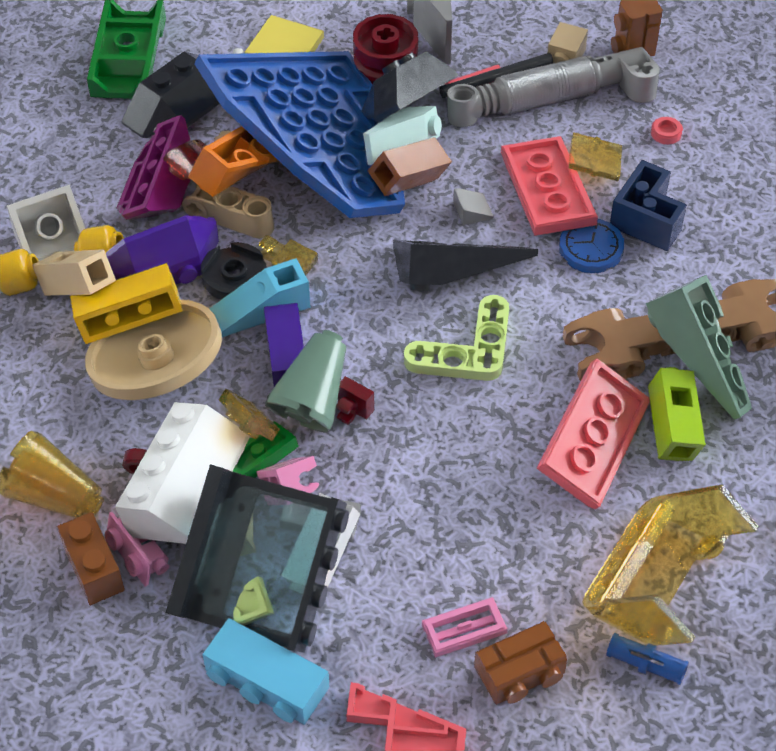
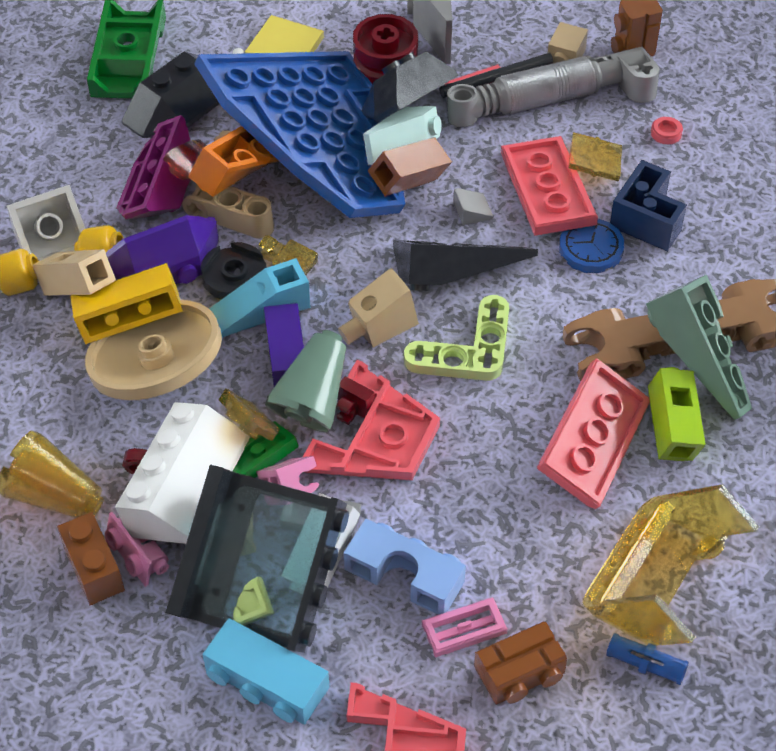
(380, 311): none -> tan torso
(380, 549): none -> light blue arch
(389, 439): none -> coral wing

